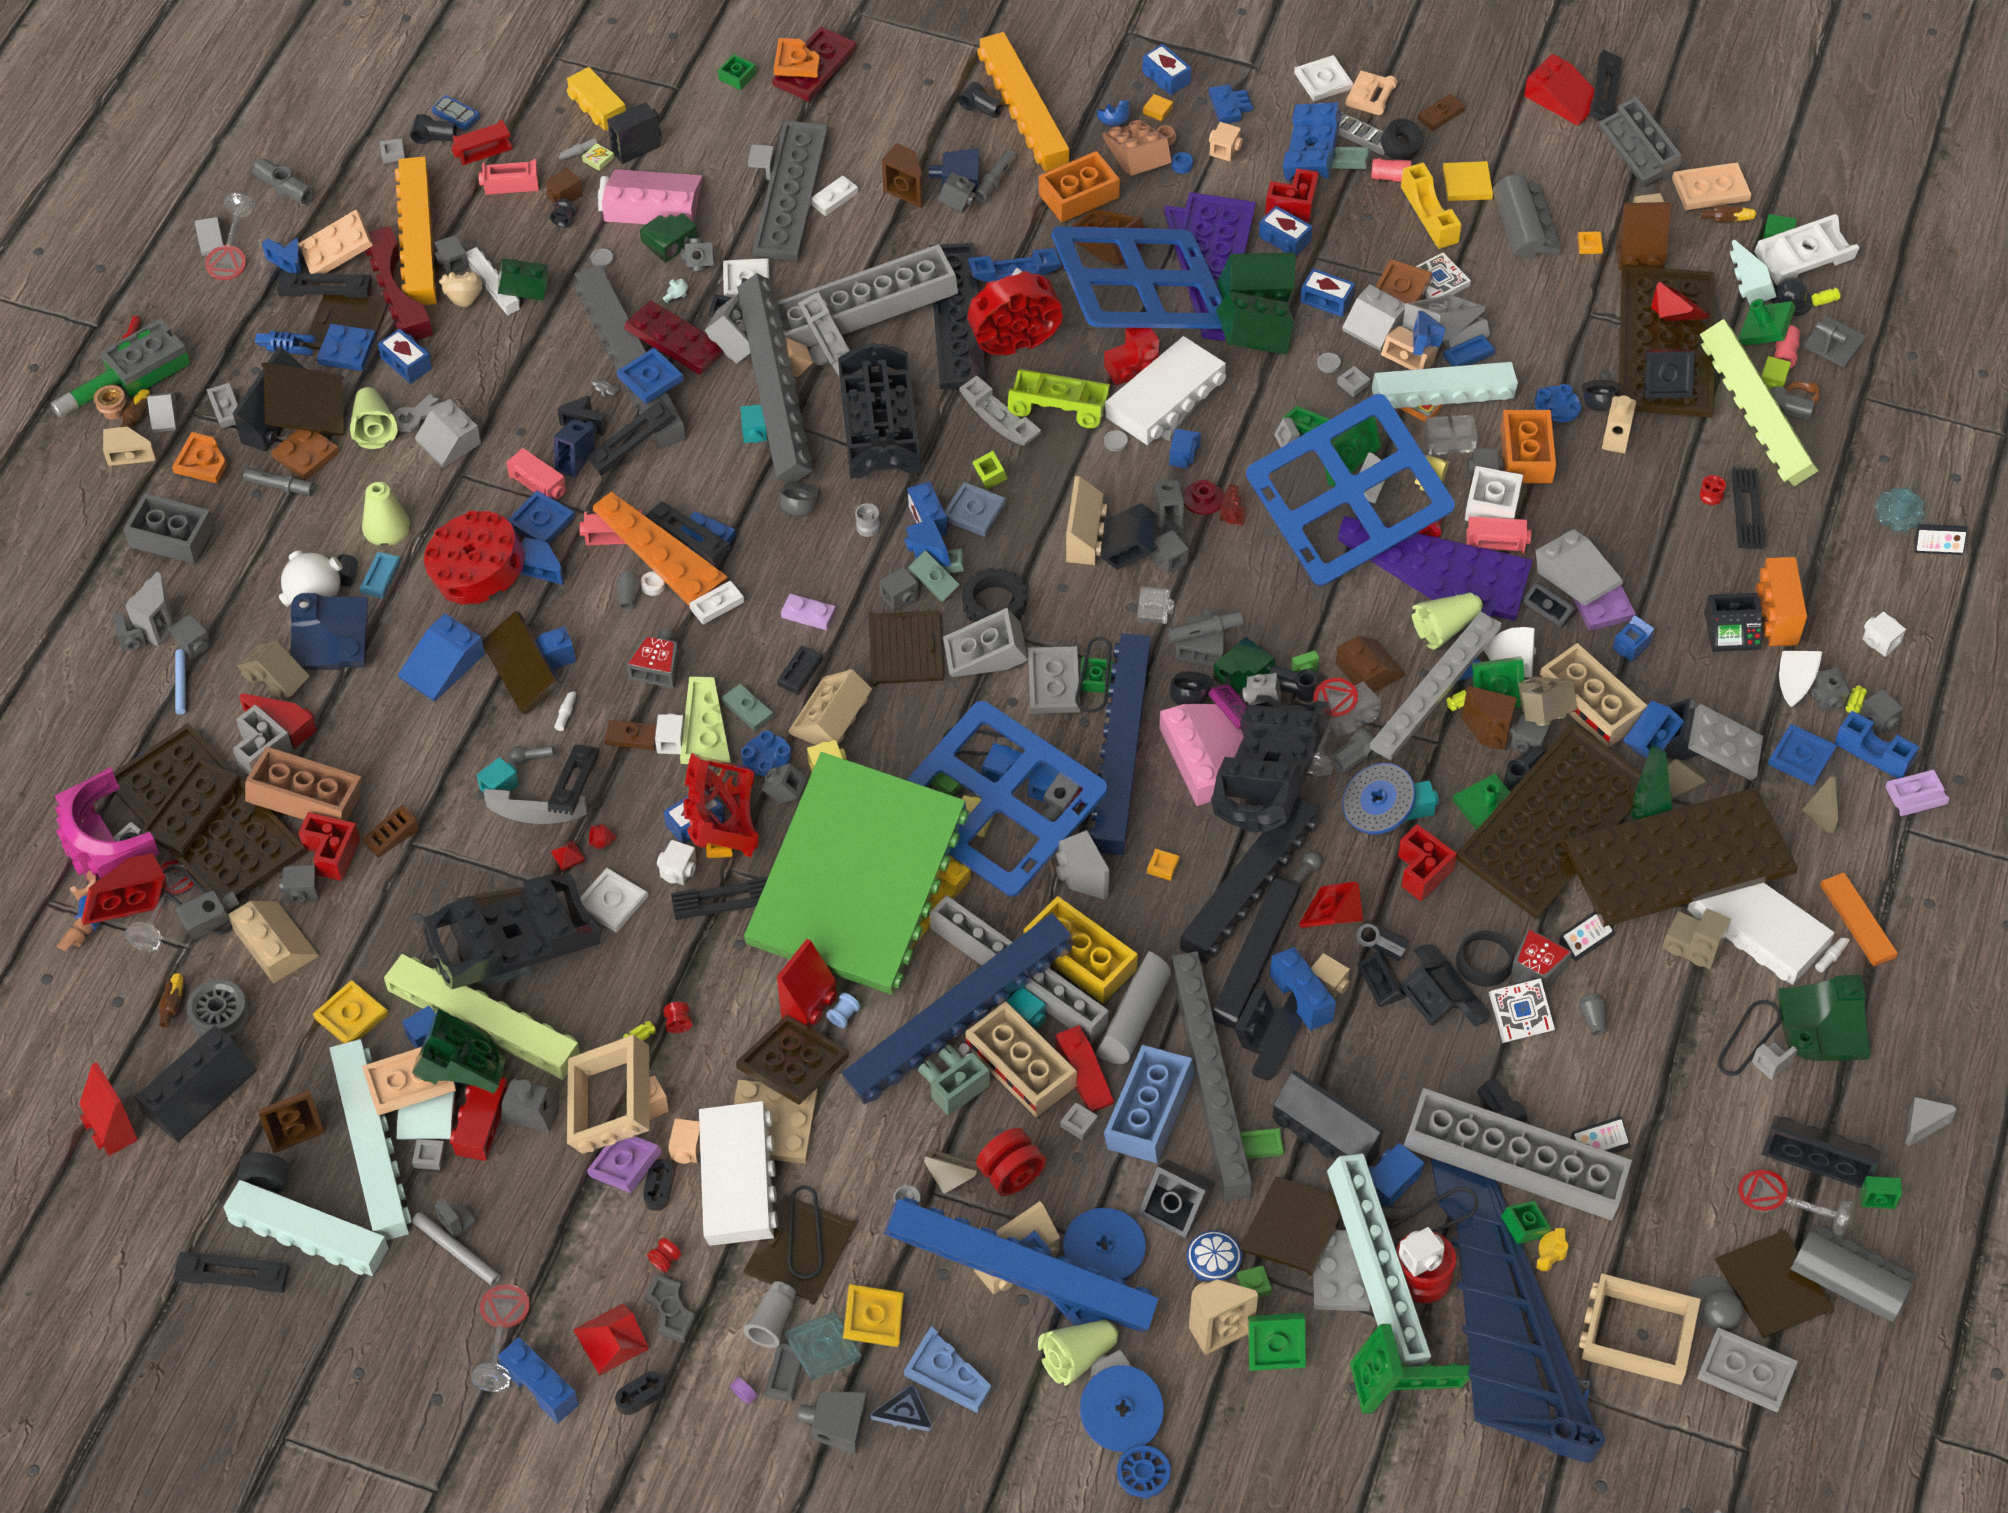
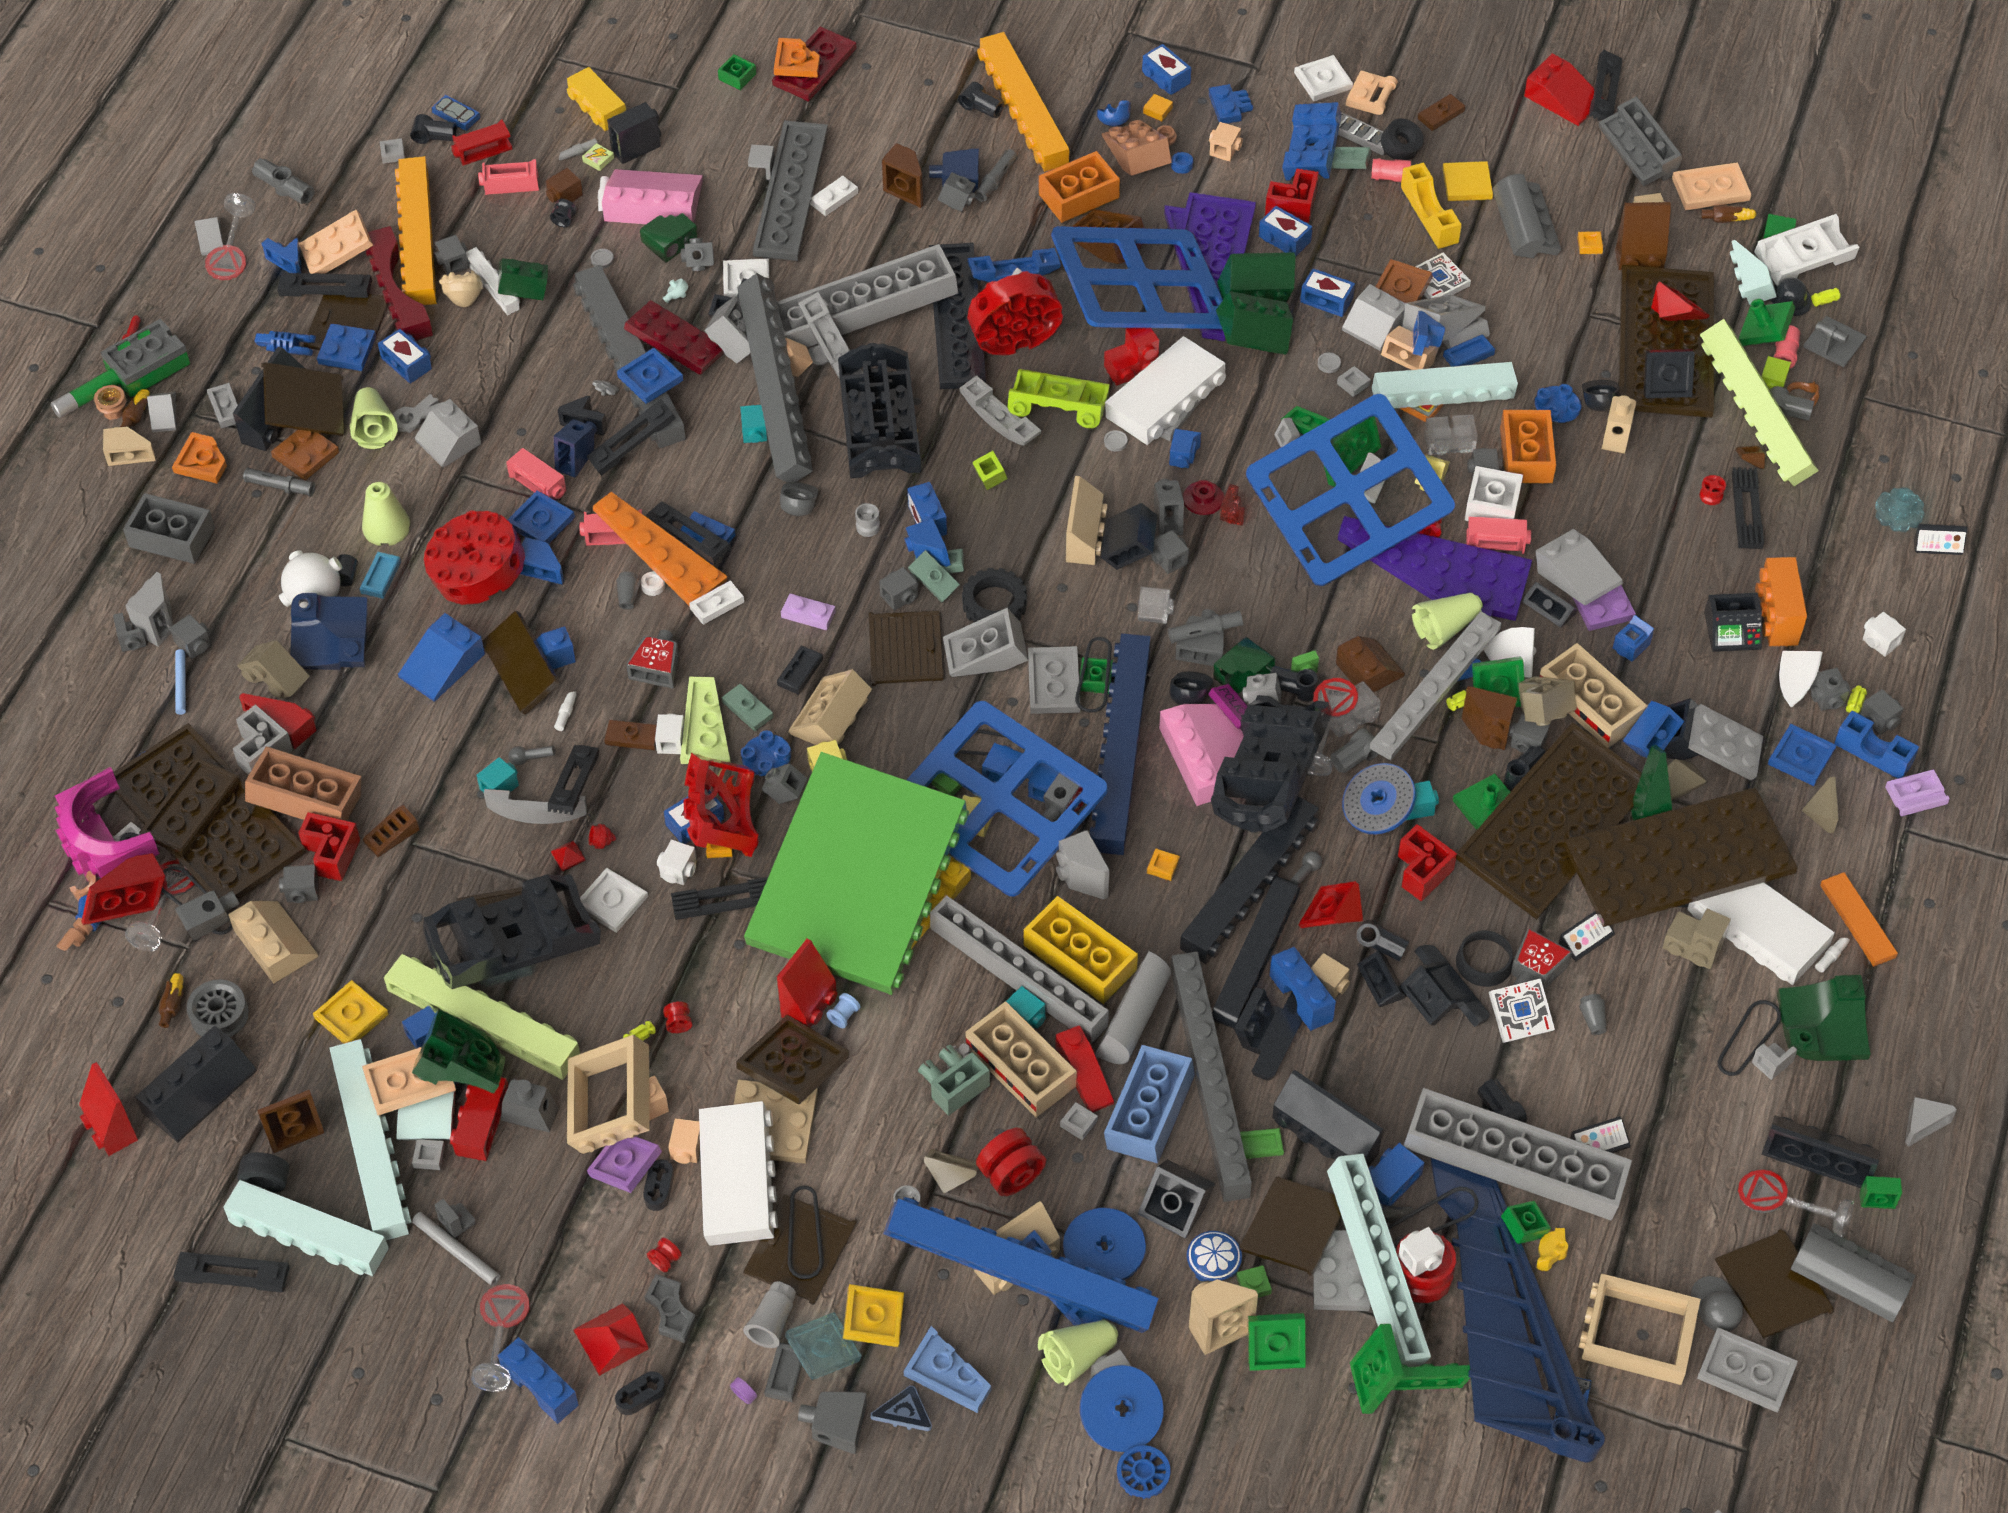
(958, 1009): dark blue brick -> none
(974, 509): sand blue plate -> none
(1753, 455): none -> reddish brown slope

